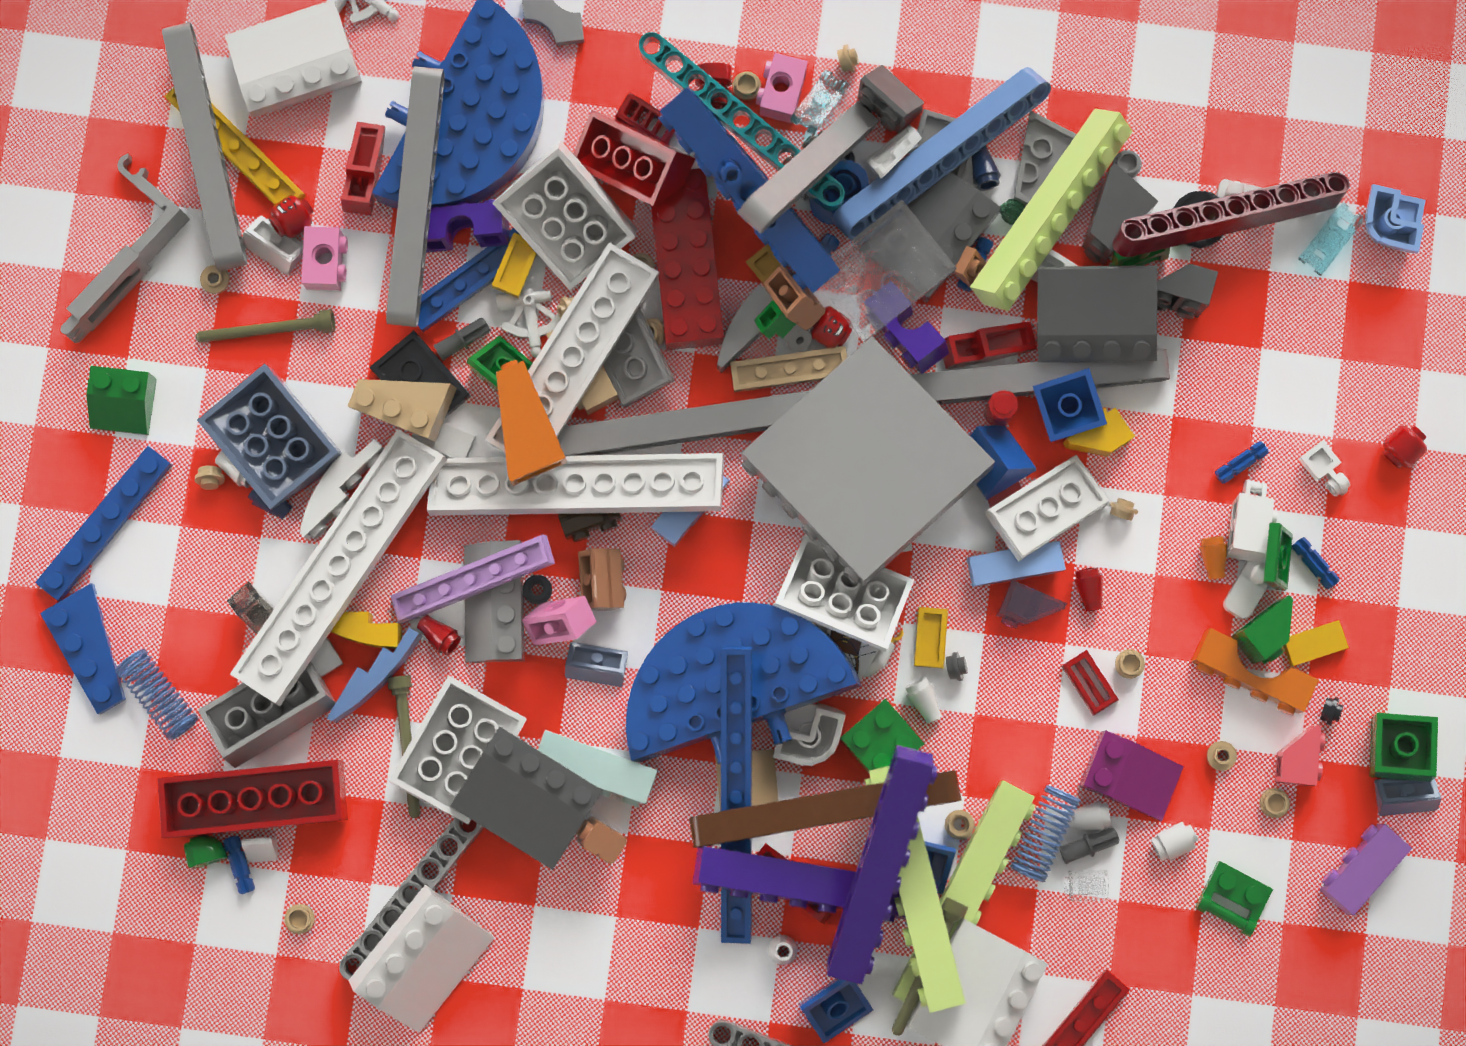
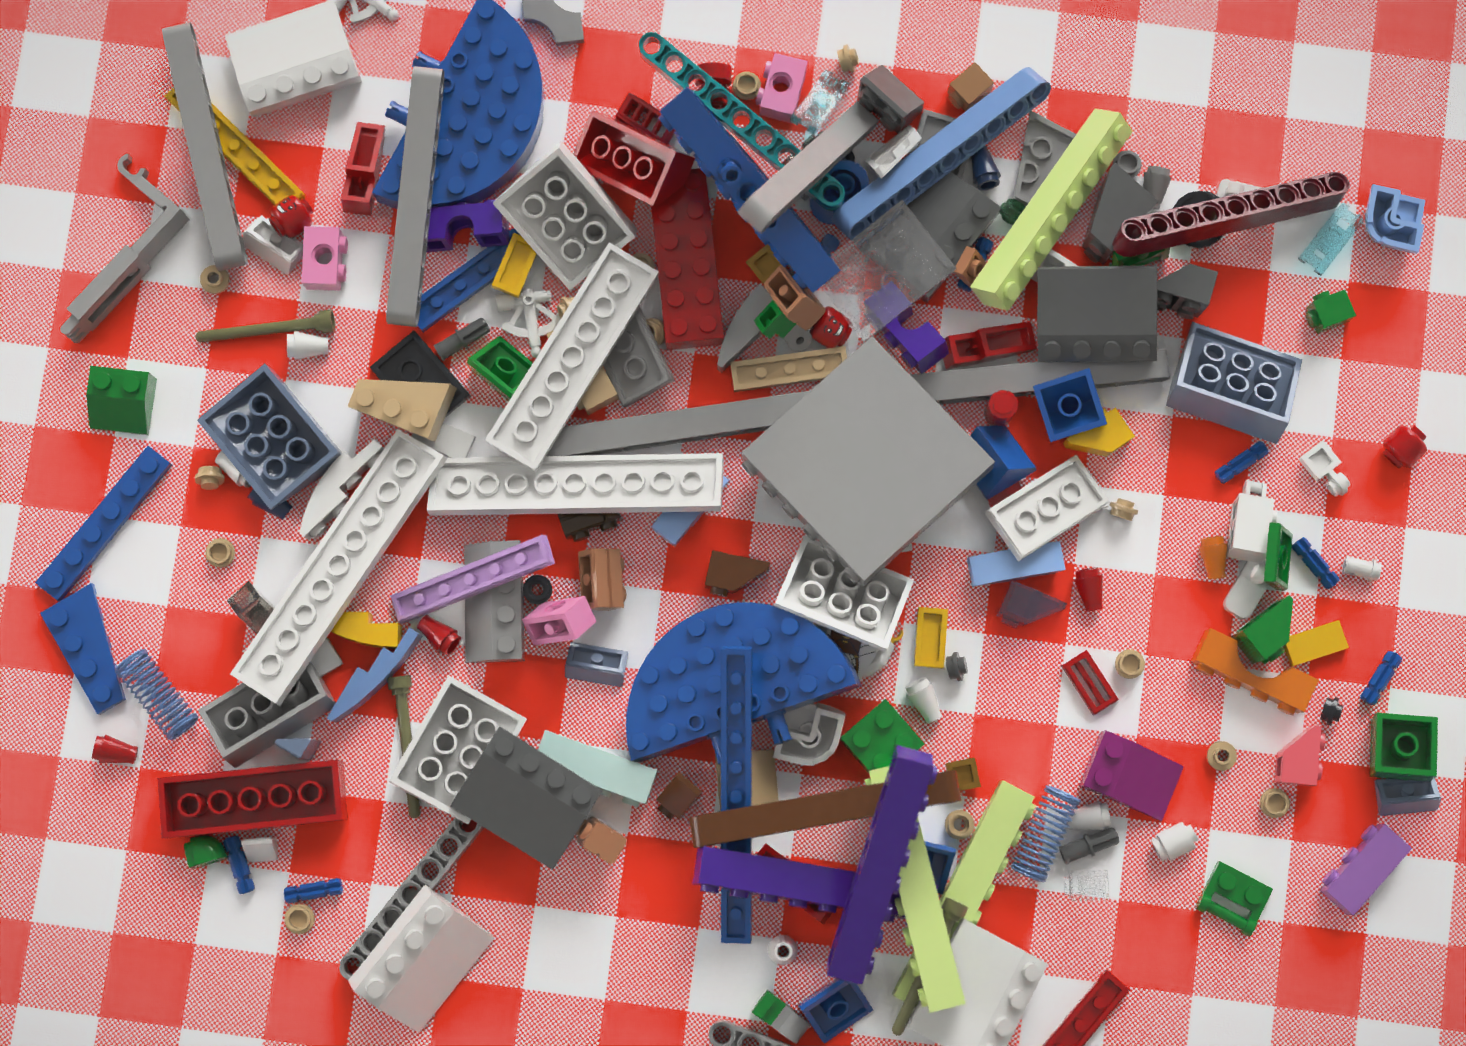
(112, 750): none -> red cone
(220, 552): none -> tan plate
(301, 748): none -> sand blue slope
(306, 345): none -> white cone
(313, 890): none -> blue axle
(527, 432): orange slope -> none
(678, 797): none -> reddish brown slope
(731, 573): none -> reddish brown slope
(780, 1016): none -> leg
(966, 773): none -> pearl gold plate
(969, 87): none -> medium nougat brick
(1156, 182): none -> light grey cone
(1235, 383): none -> sand blue slope
(1329, 311): none -> green brick
(1362, 568): none -> white pin
(1381, 678): none -> blue axle

